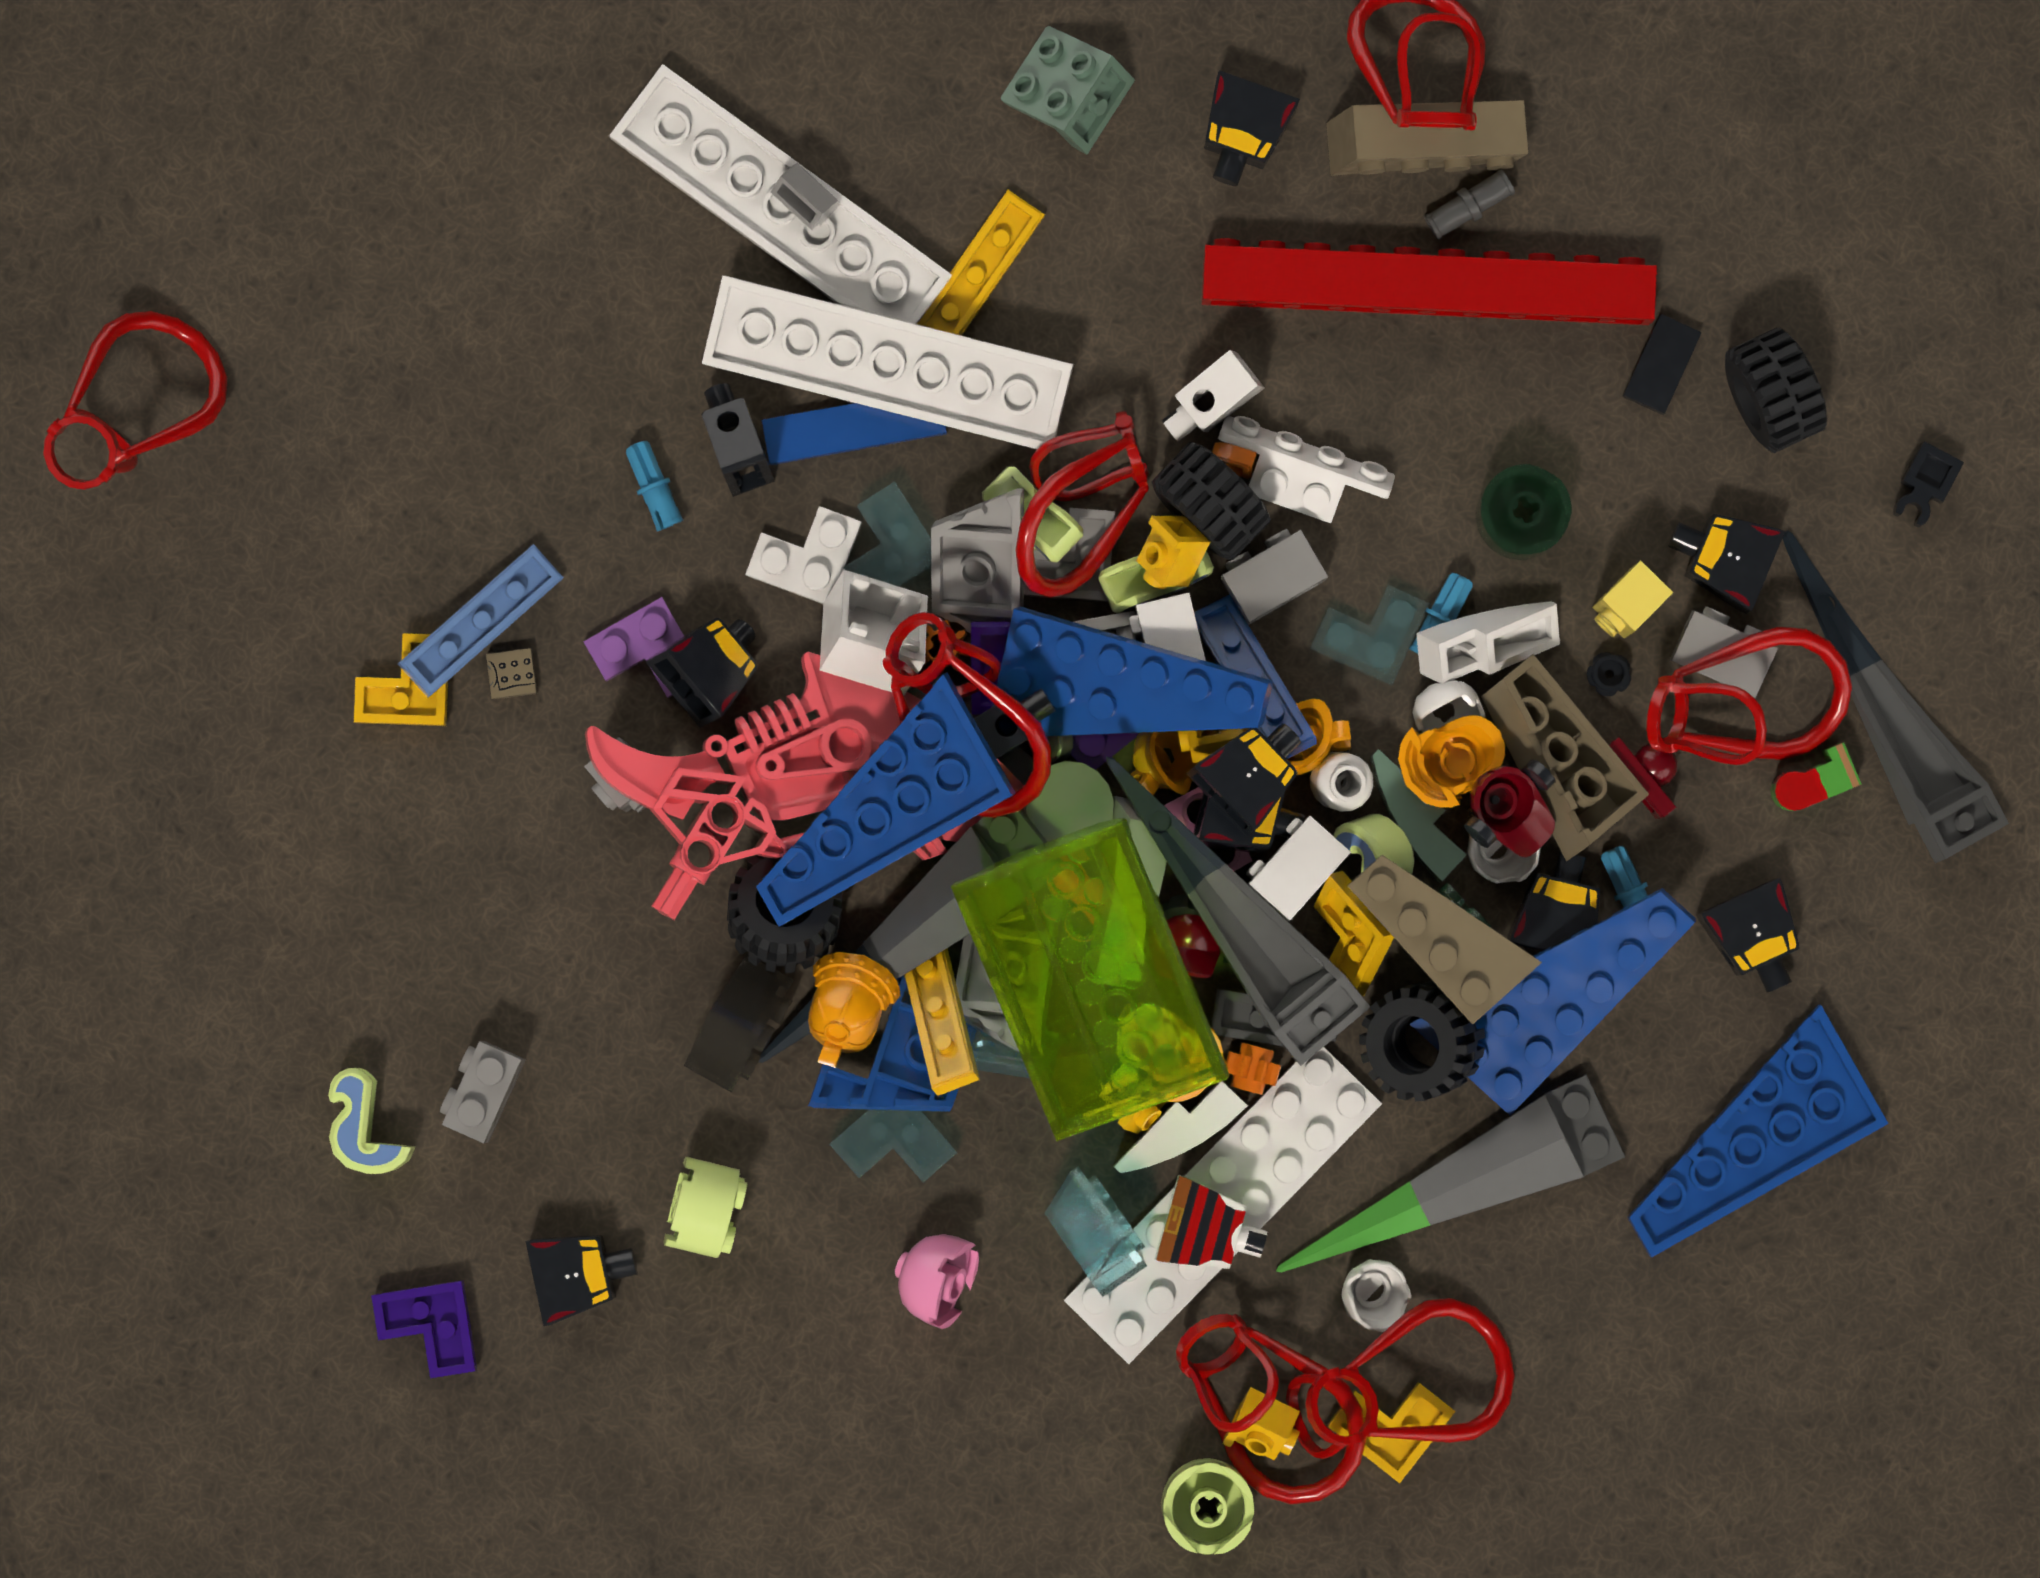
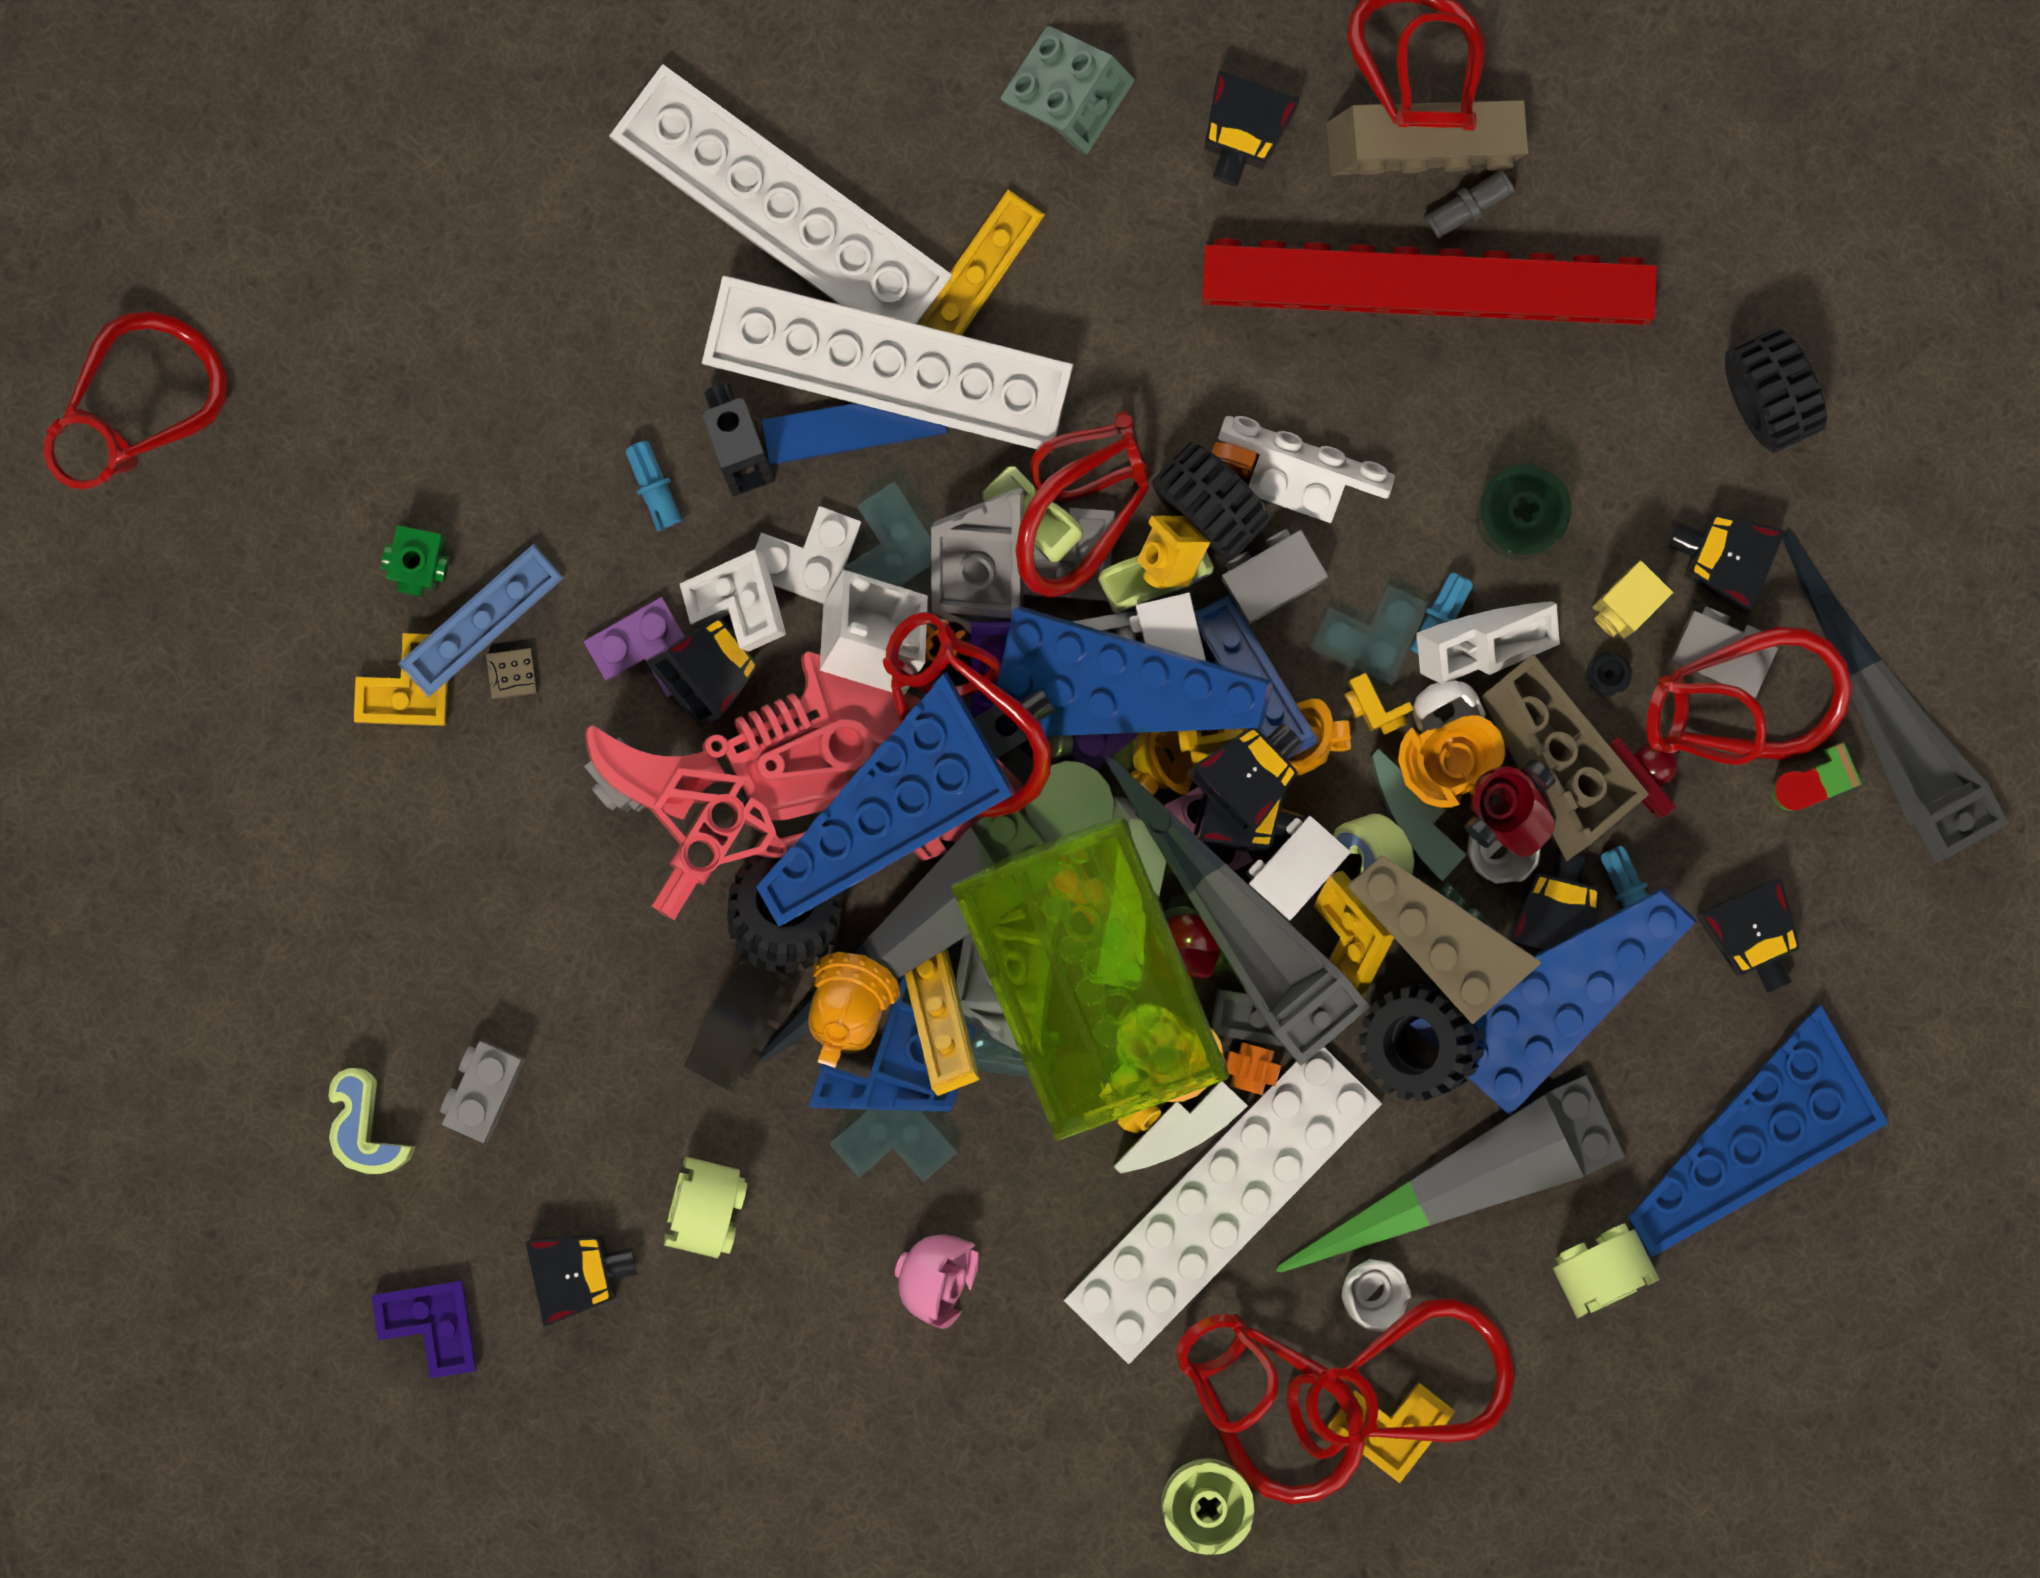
(406, 546): none -> green brick
(743, 591): none -> white plate
(805, 196): light grey piece -> none
(1095, 1231): clear light blue slope -> none
(1206, 1228): torso -> none
(1231, 385): white torso -> none
(1271, 1433): yellow brick -> none
(1356, 787): white head -> none
(1365, 702): none -> yellow bracket
(1605, 1271): none -> yellowish green brick
(1662, 364): black tile -> none
(1929, 477): black plate -> none

